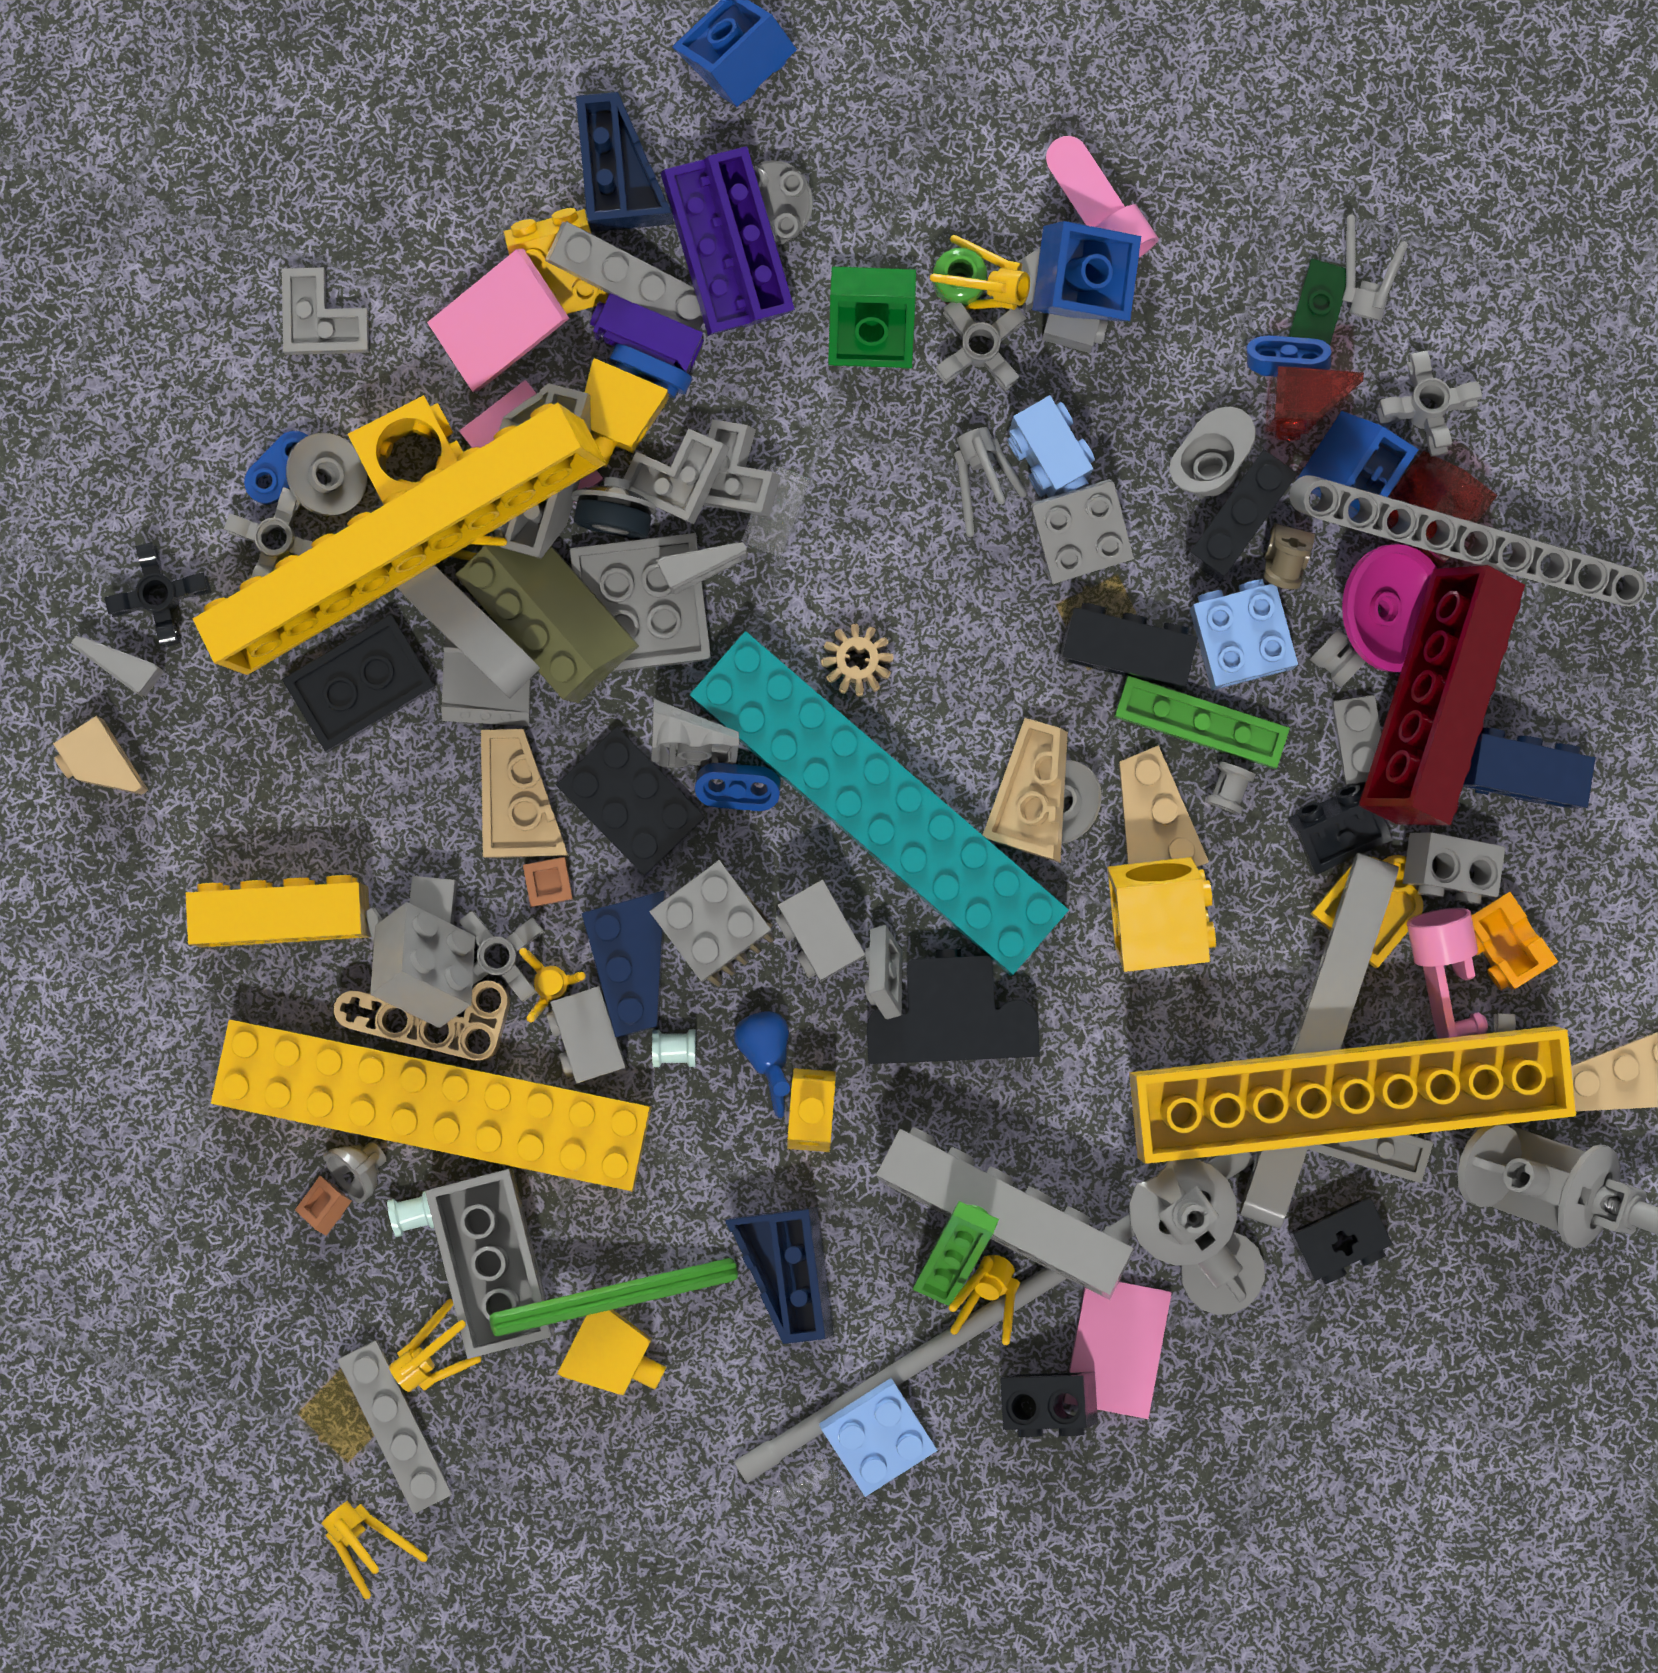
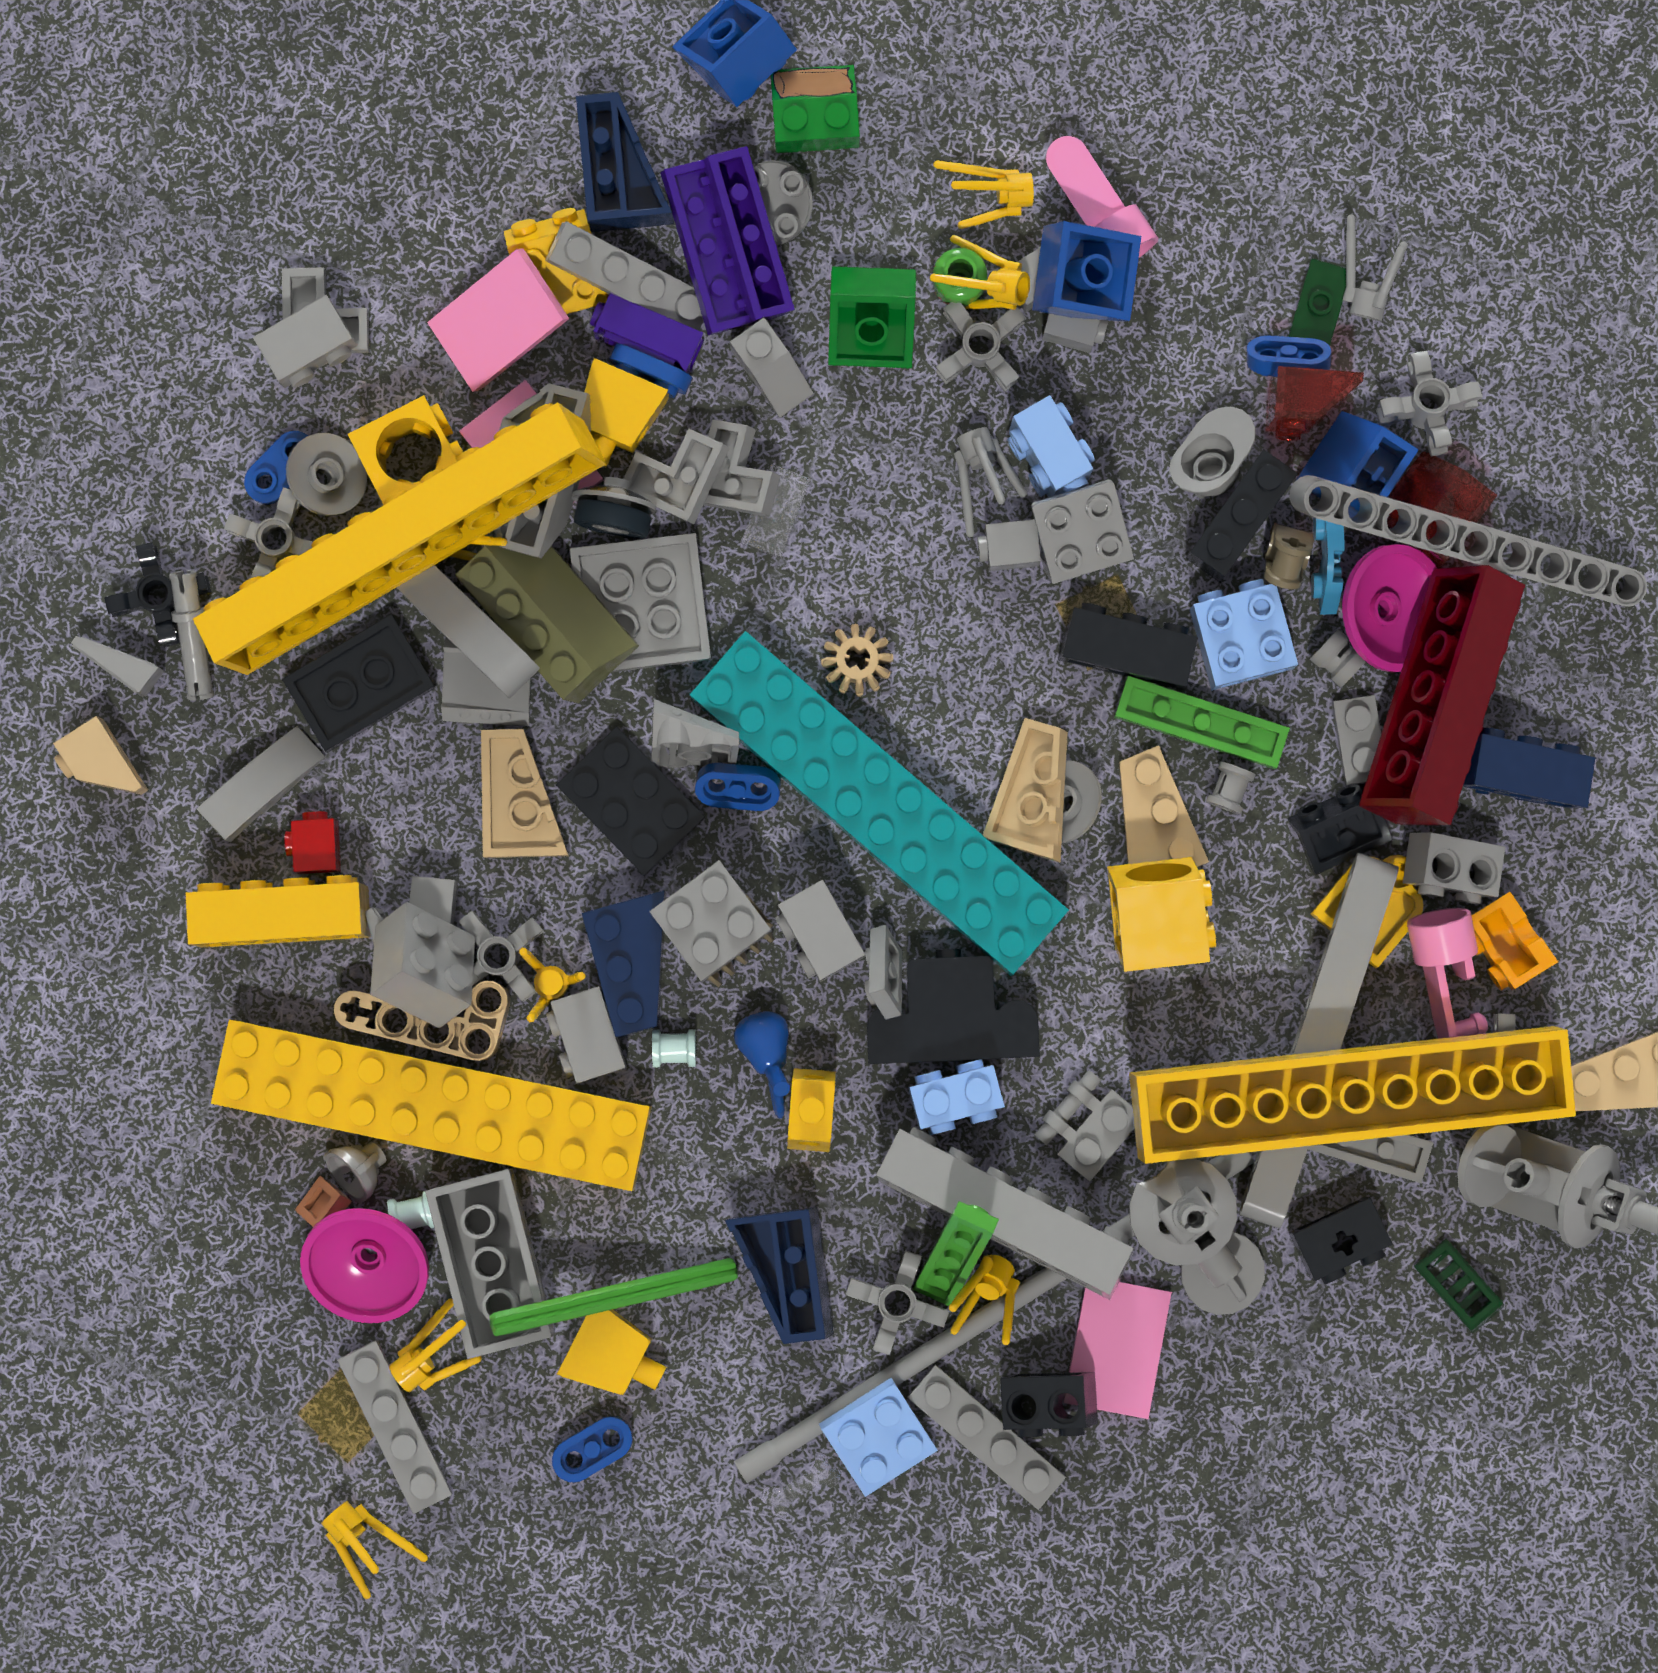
(192, 646): none -> light grey pin
(260, 784): none -> light grey slope
(306, 343): none -> light grey brick
(314, 844): none -> red brick
(360, 1283): none -> dark pink dish
(548, 882): nougat plate -> none
(593, 1449): none -> blue plate
(693, 567): light grey slope -> none
(771, 367): none -> light grey slope
(815, 109): none -> green slope
(890, 1322): none -> light grey pin
(969, 1094): none -> light blue brick
(985, 1438): none -> light grey plate
(1010, 545): none -> light grey brick
(1012, 189): none -> yellow plant
(1100, 1132): none -> light grey plate
(1328, 582): none -> dark azure plate
(1483, 1314): none -> dark green slope

